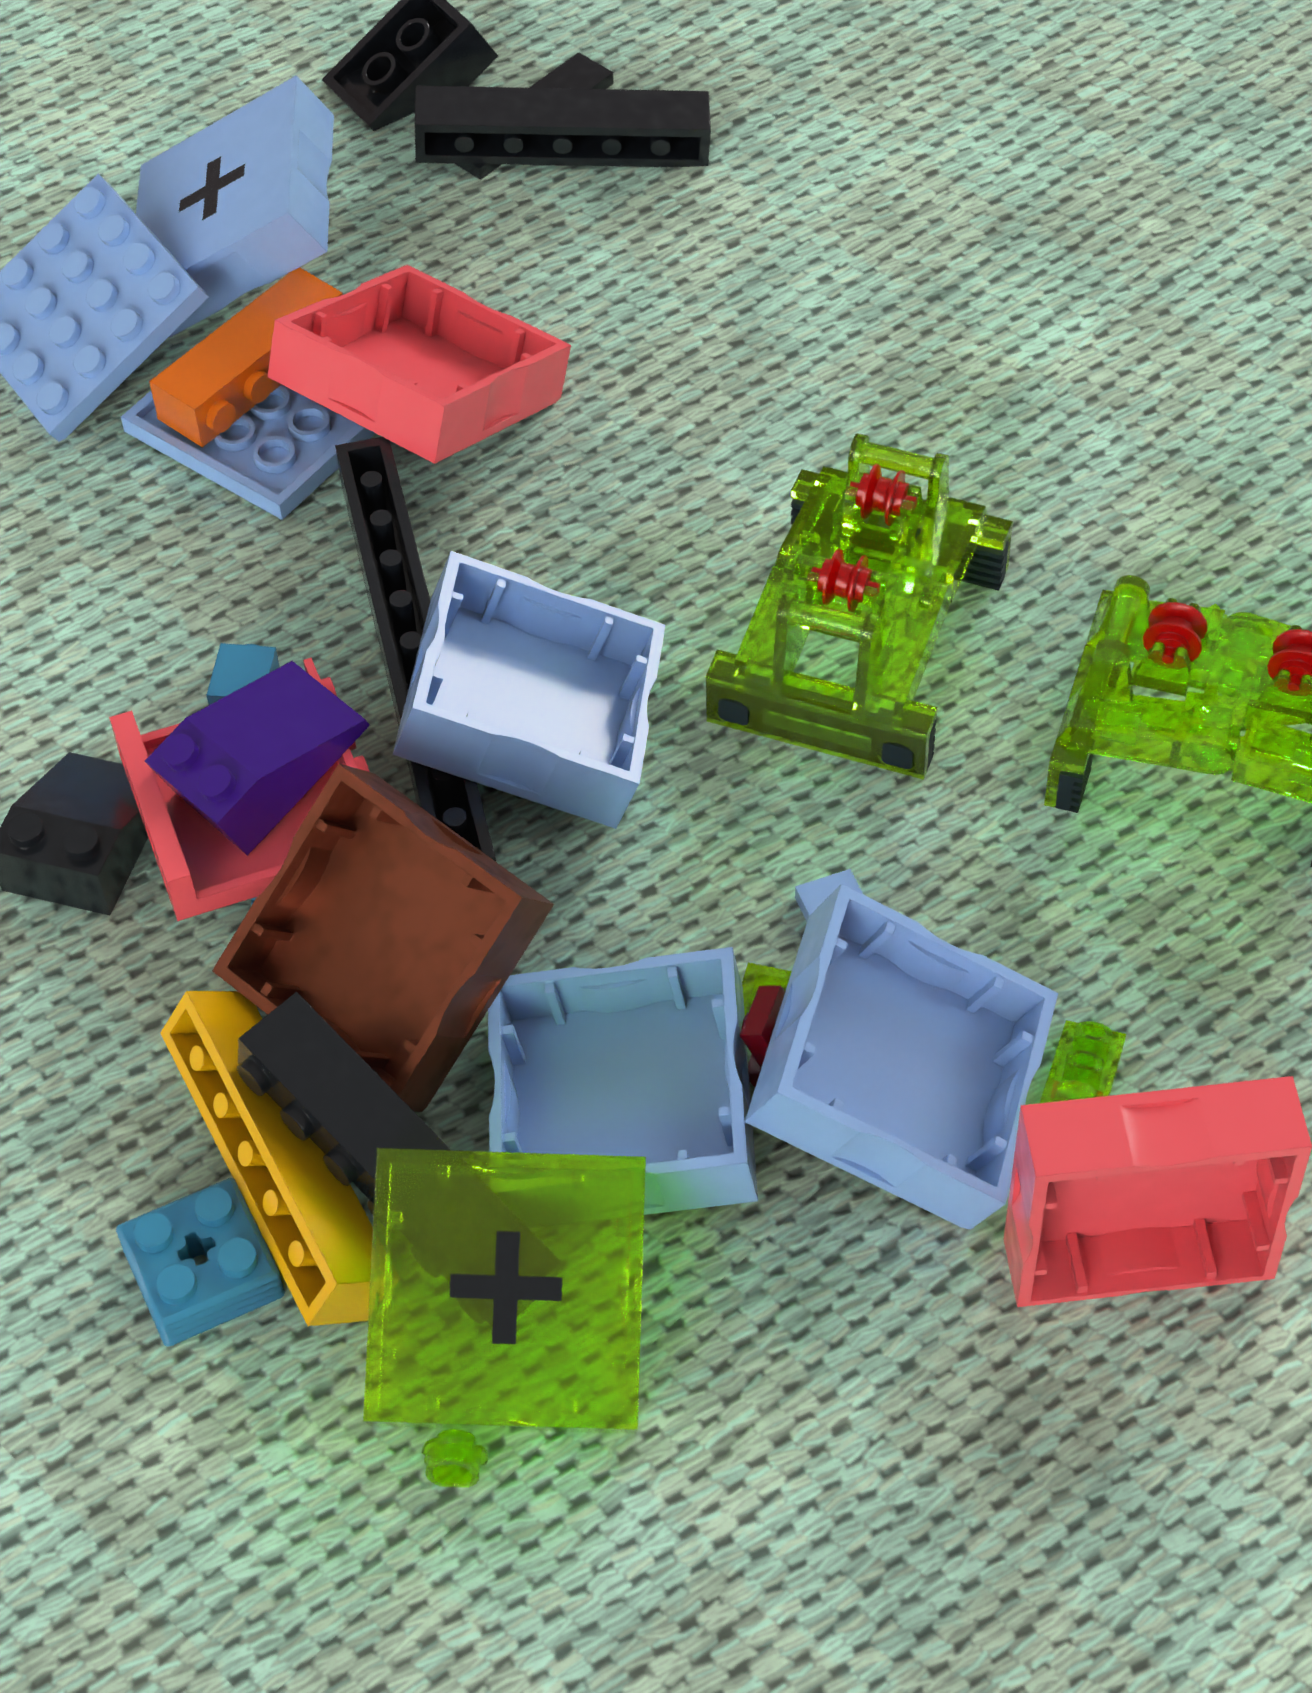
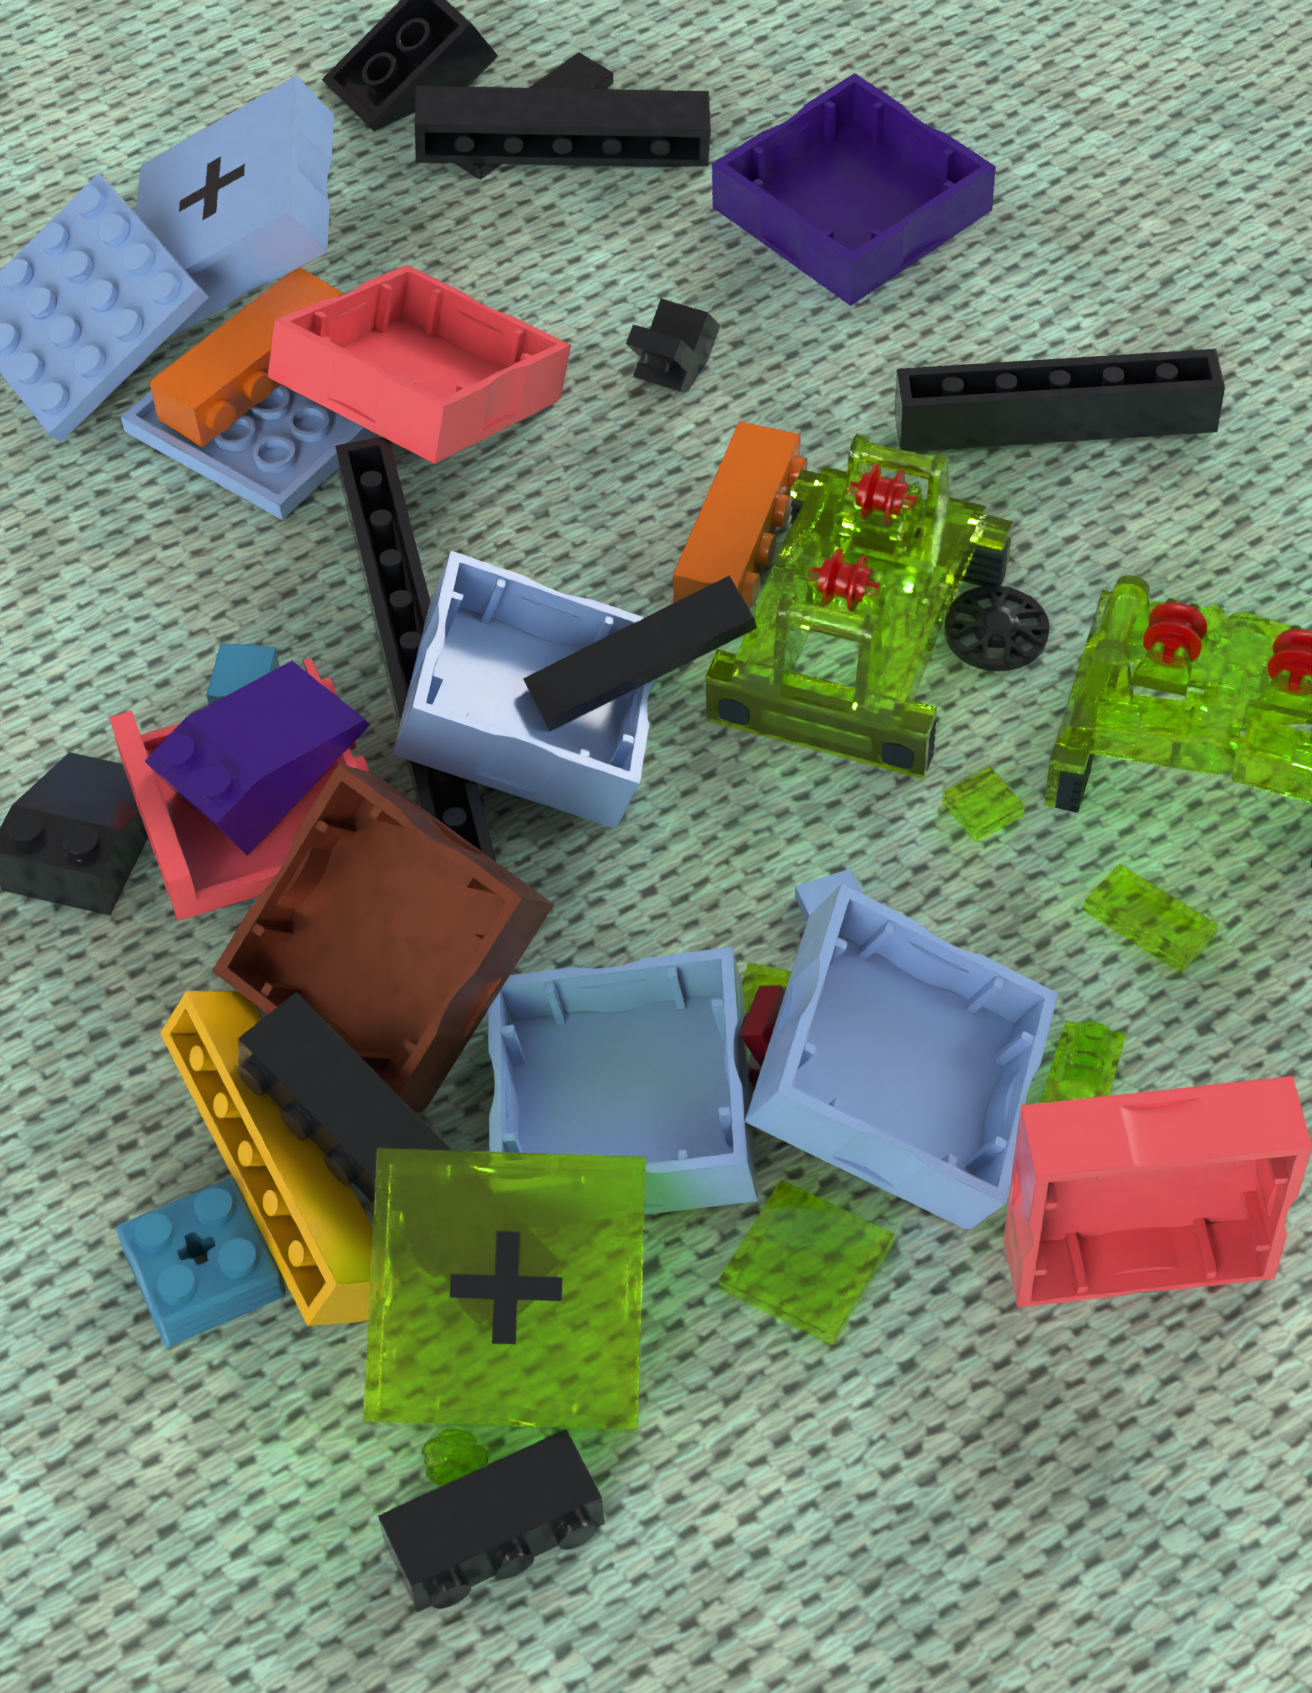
(493, 1521): none -> black brick
(640, 653): none -> black tile
(674, 346): none -> black brick
(742, 512): none -> orange brick
(806, 1262): none -> clear neon green tile
(852, 188): none -> dark purple tile
(983, 804): none -> clear neon green tile
(996, 628): none -> black wheel
(1058, 400): none -> black brick
(1150, 918): none -> clear neon green tile

